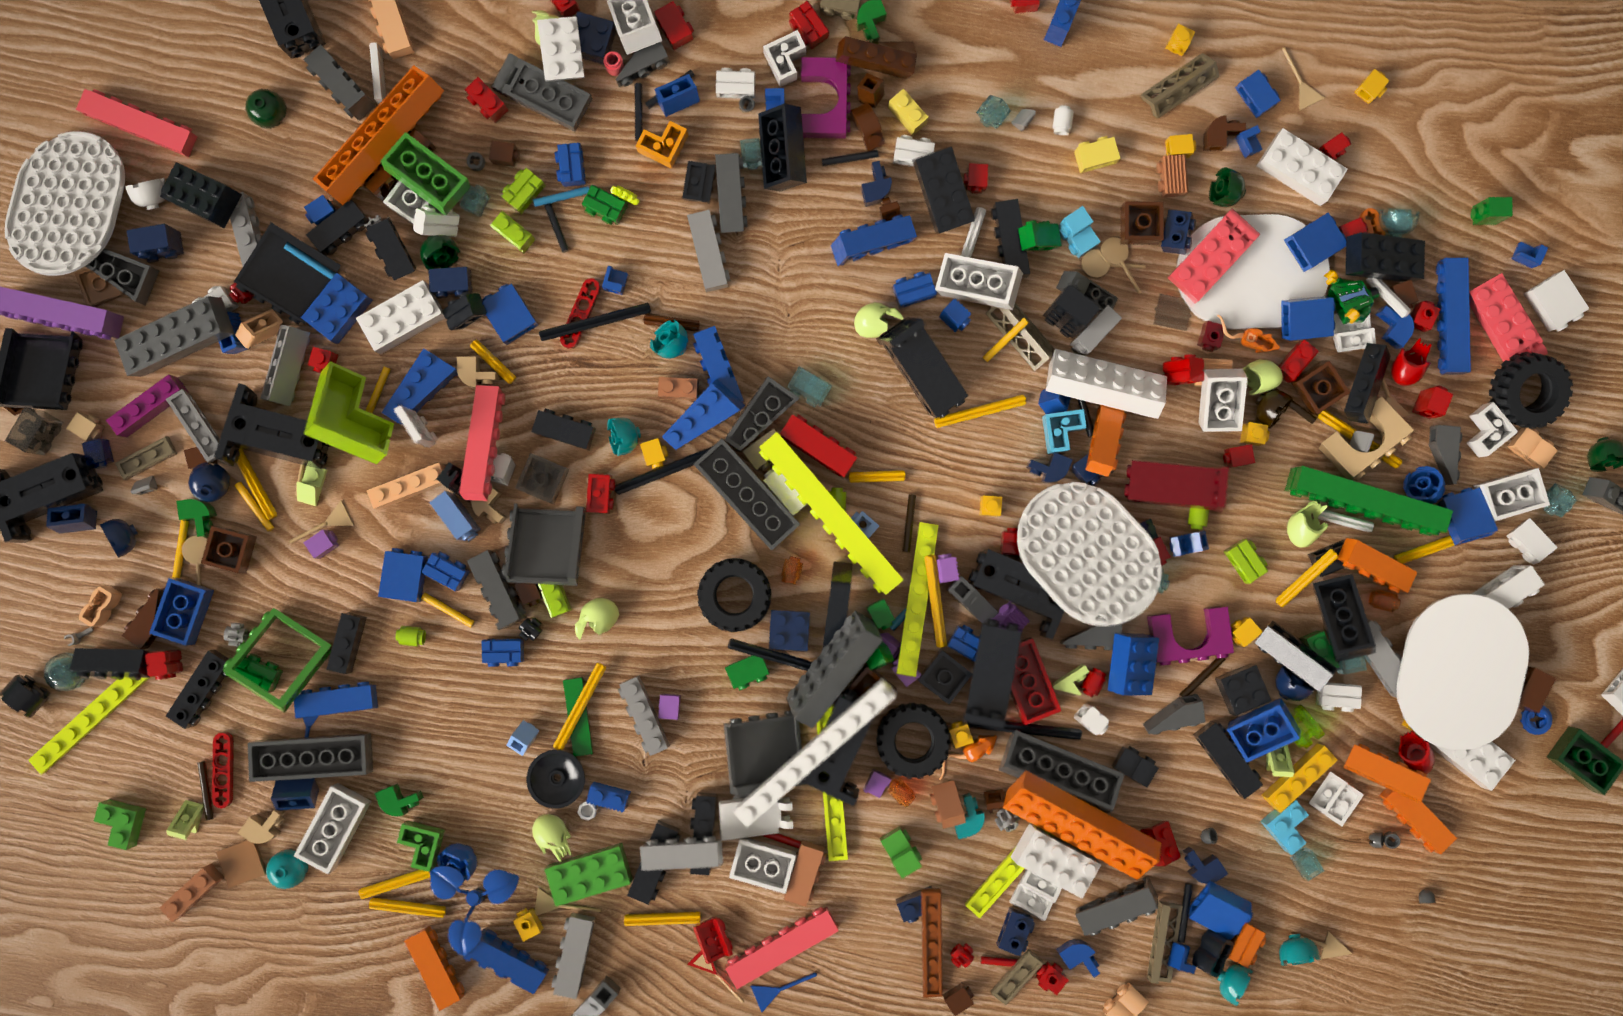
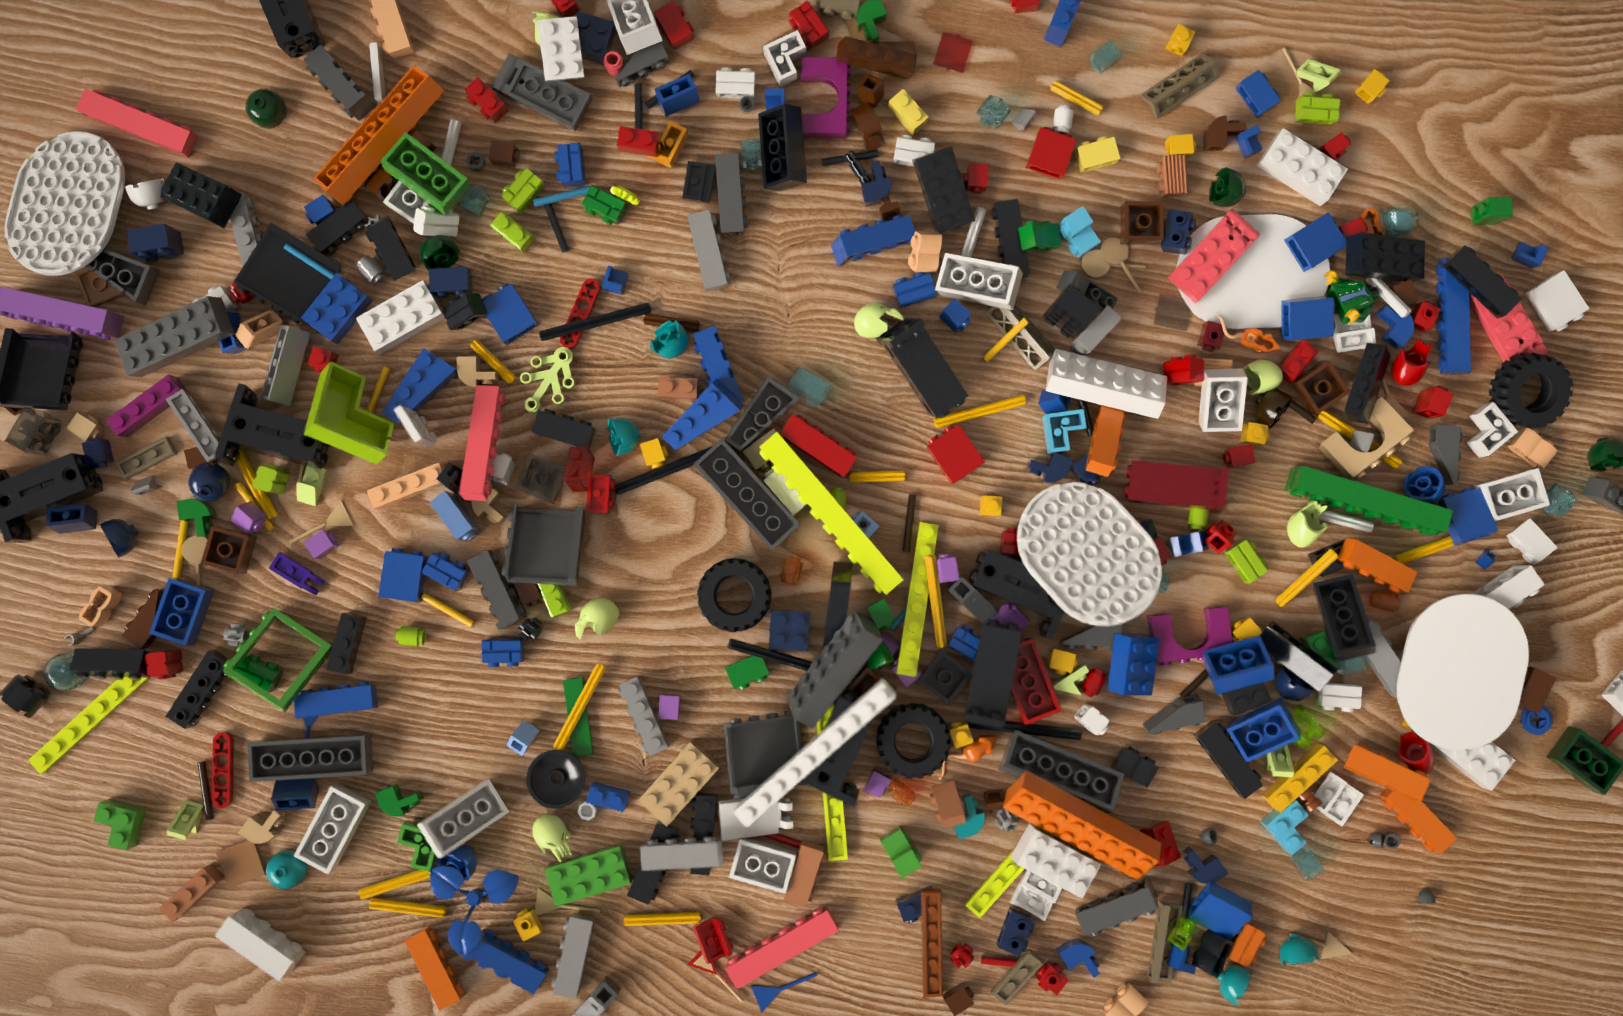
(249, 517): none -> medium lavender brick
(260, 943): none -> white brick
(271, 479): none -> lime brick
(295, 572): none -> dark purple hinge
(371, 270): none -> light grey brick
(451, 141): none -> white axle
(463, 818): none -> white brick
(550, 377): none -> yellowish green plant
(579, 469): none -> clear red brick
(638, 141): none -> red brick
(679, 783): none -> tan brick
(856, 167): none -> black axle
(925, 251): none -> light nougat brick
(952, 52): none -> clear red piece
(954, 453): none -> red brick
(1051, 153): none -> red brick
(1062, 661): none -> yellow brick
(1076, 97): none -> yellow axle
(1105, 57): none -> clear light blue brick
(1185, 928): none -> clear neon green brick
(1220, 536): none -> red brick
(1238, 664): none -> blue brick
(1309, 800): none -> dark orange wheel
(1317, 109): none -> lime brick
(1318, 73): none -> yellowish green slope
(1482, 281): none -> black brick
(1486, 559): none -> blue piece

